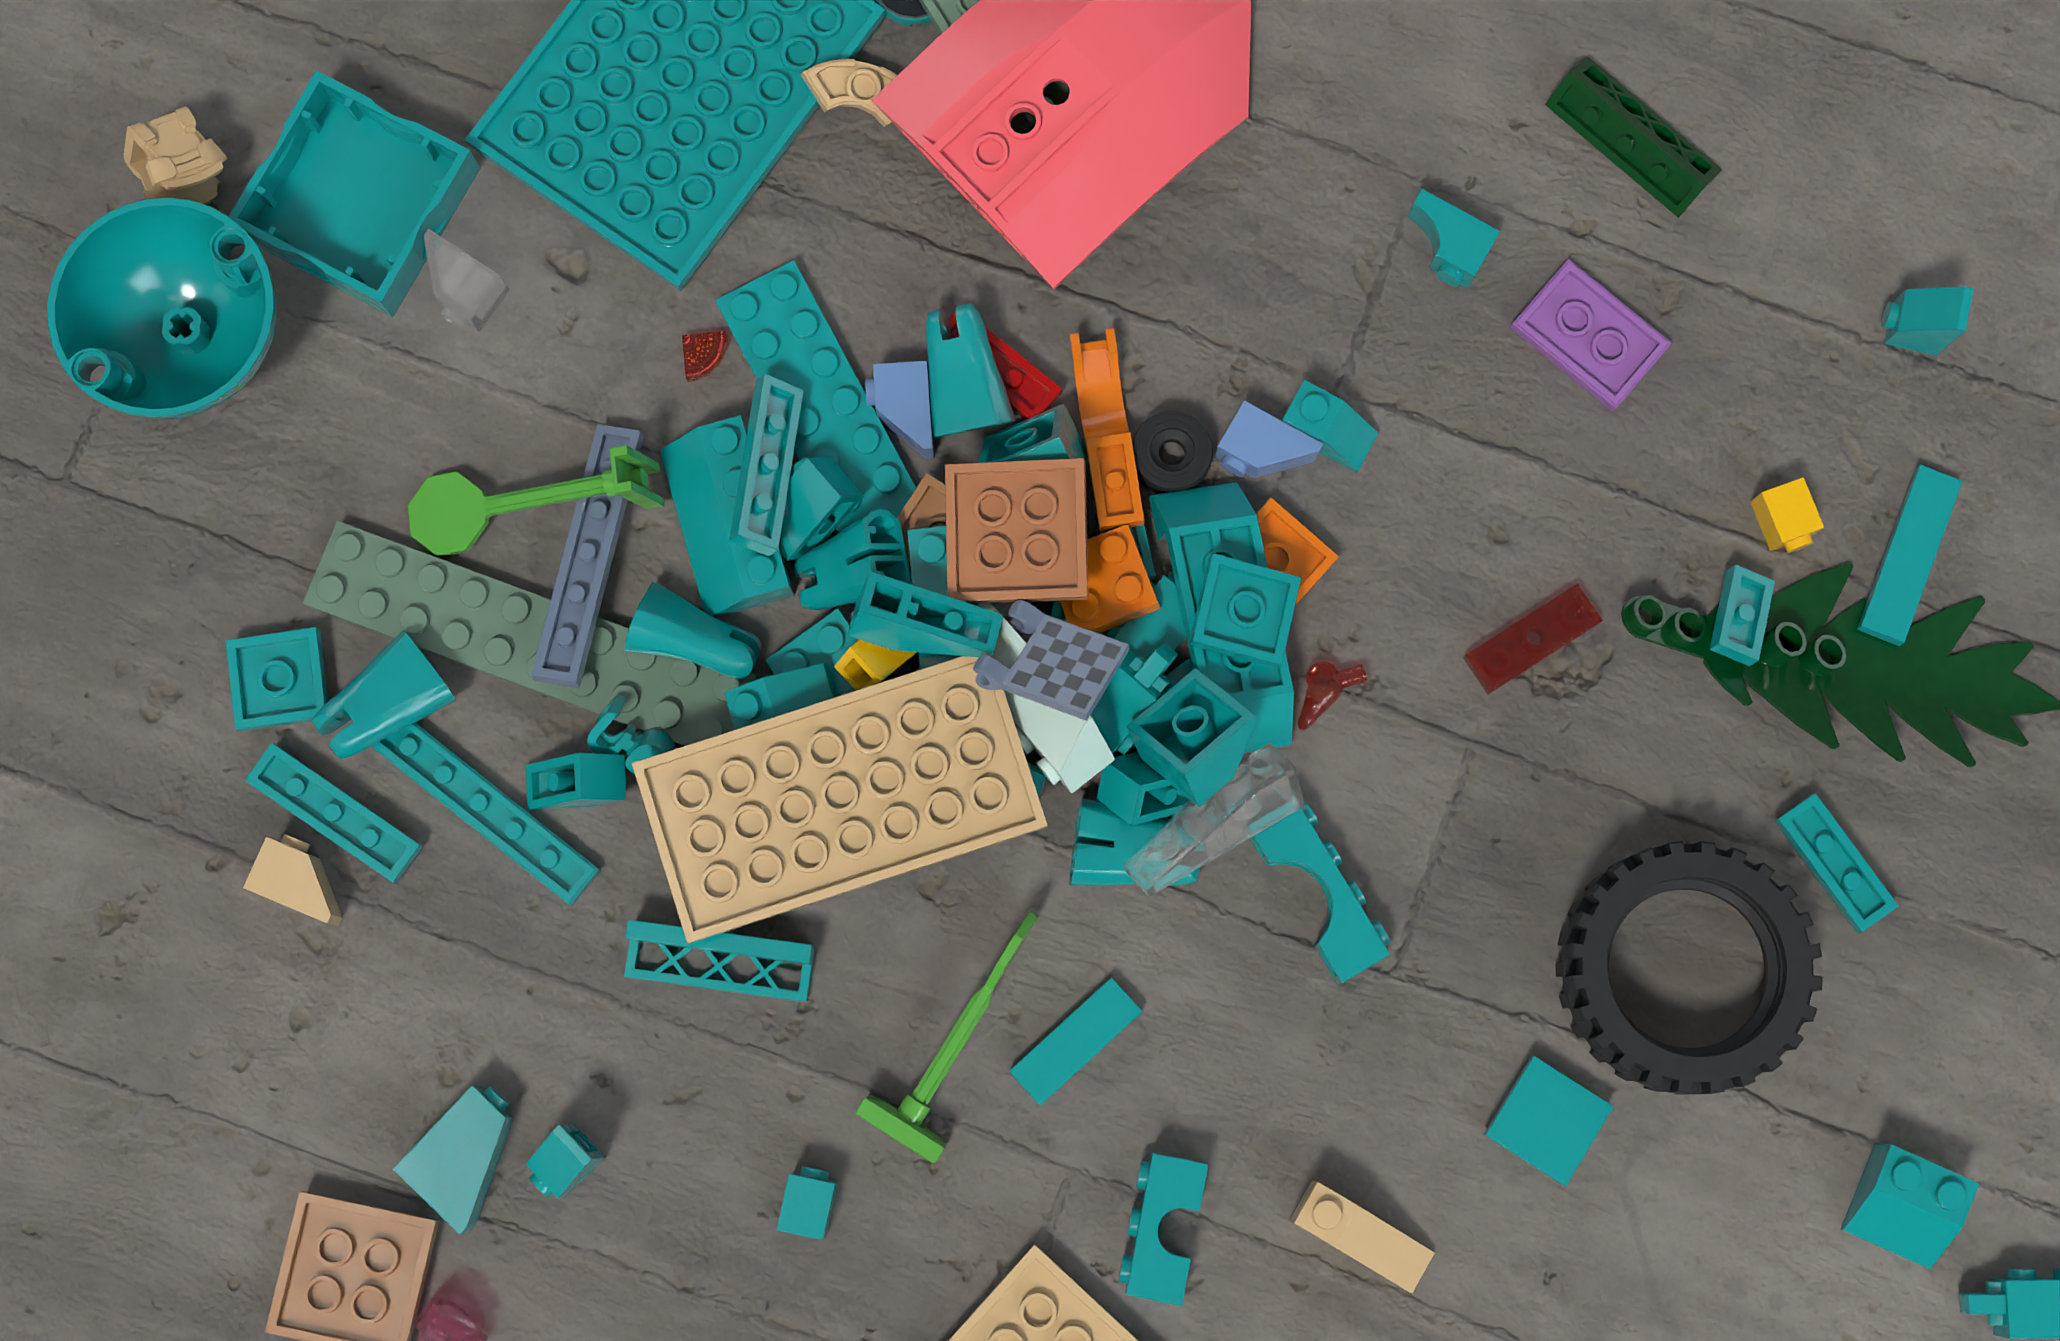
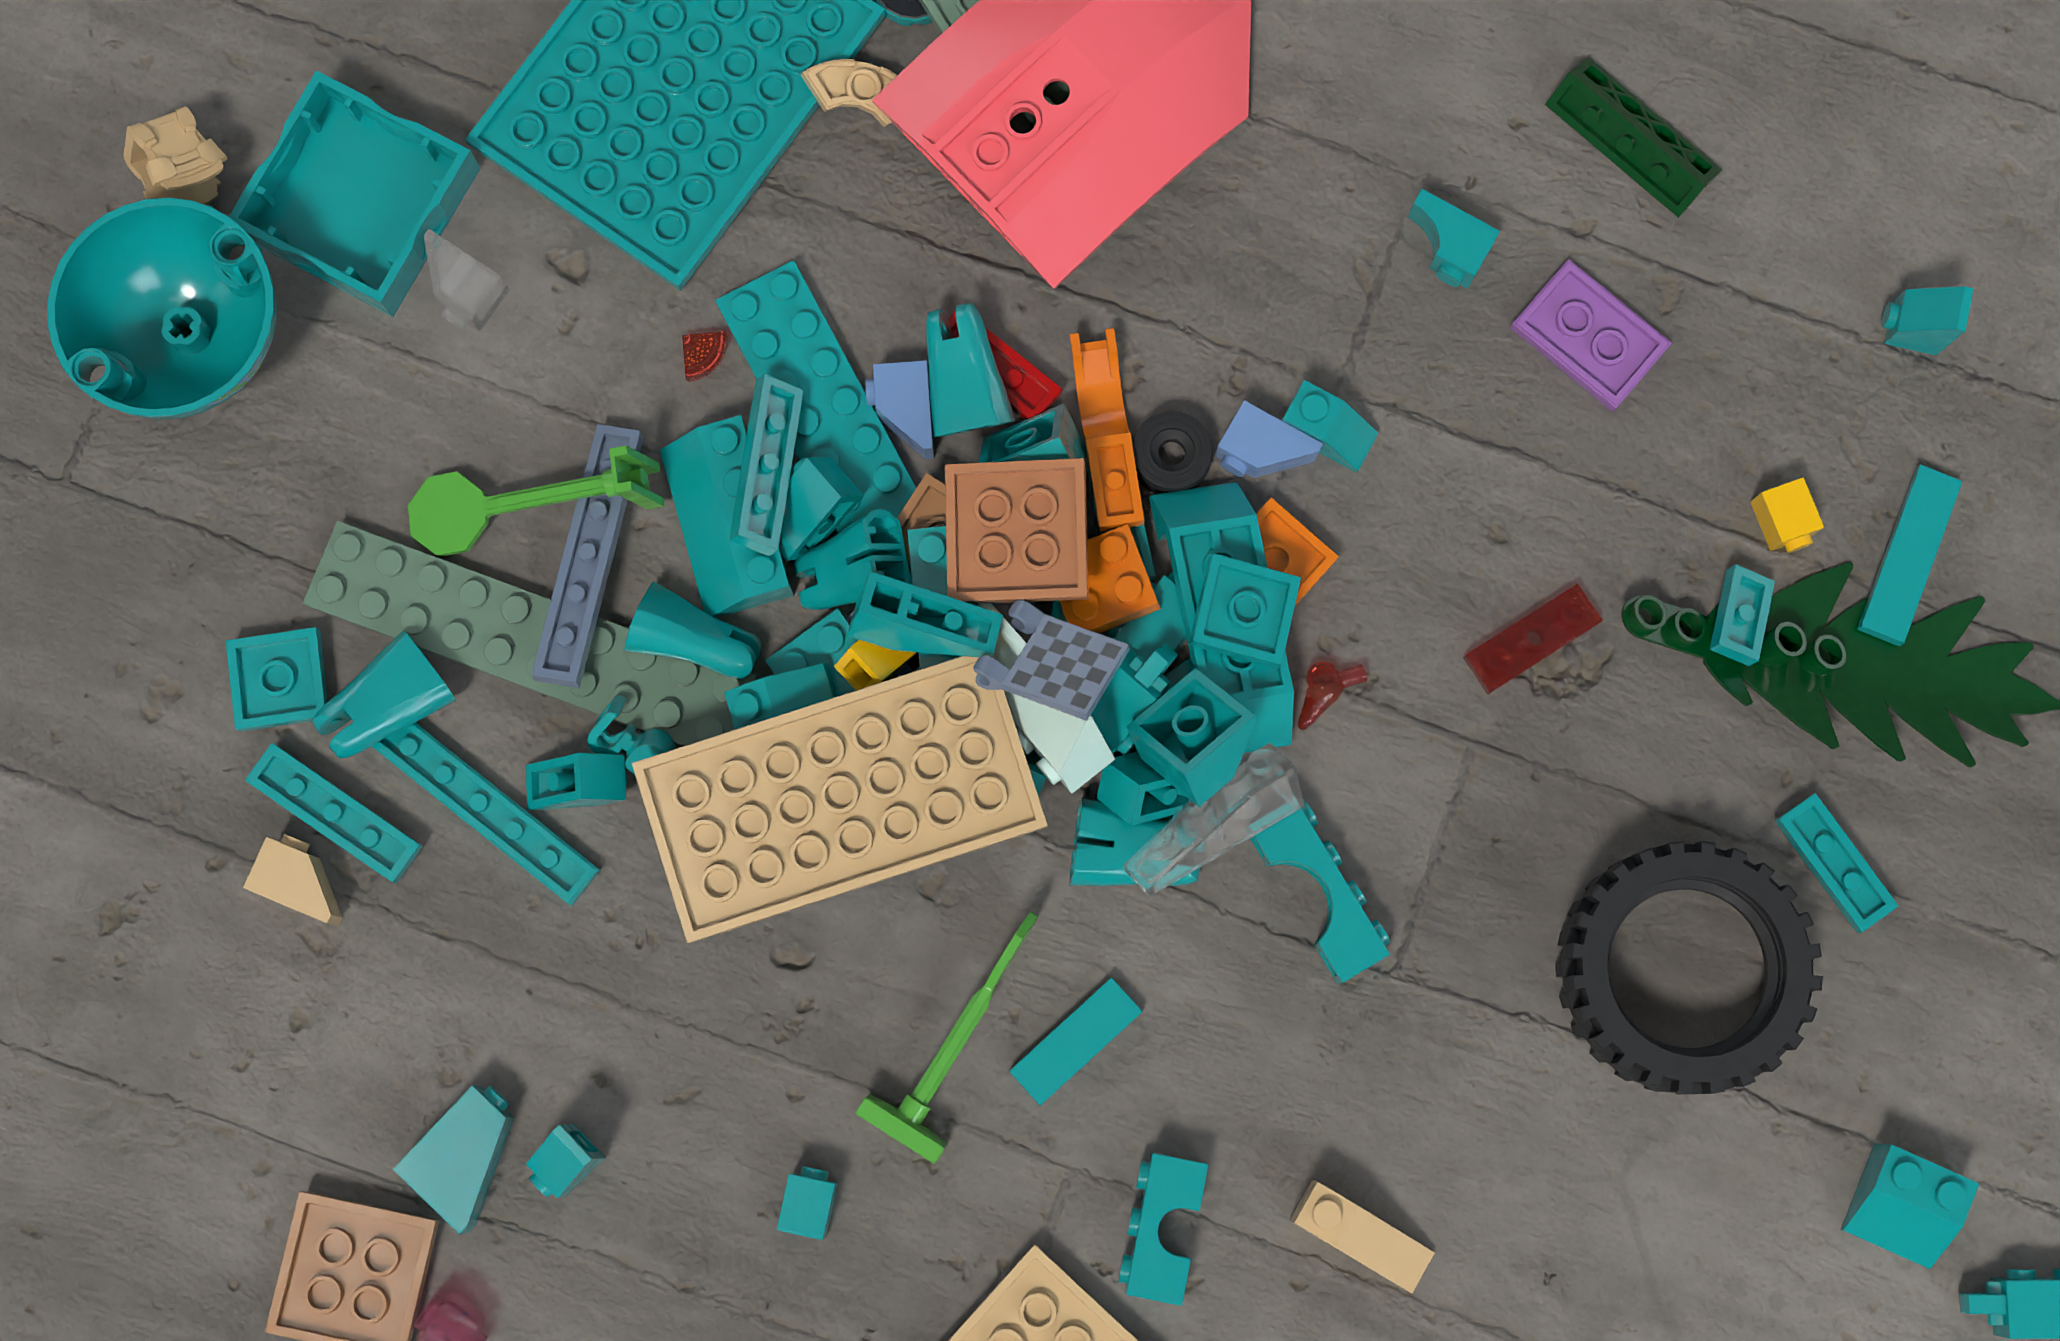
(721, 943): teal fence -> none
(1548, 1121): teal tile -> none

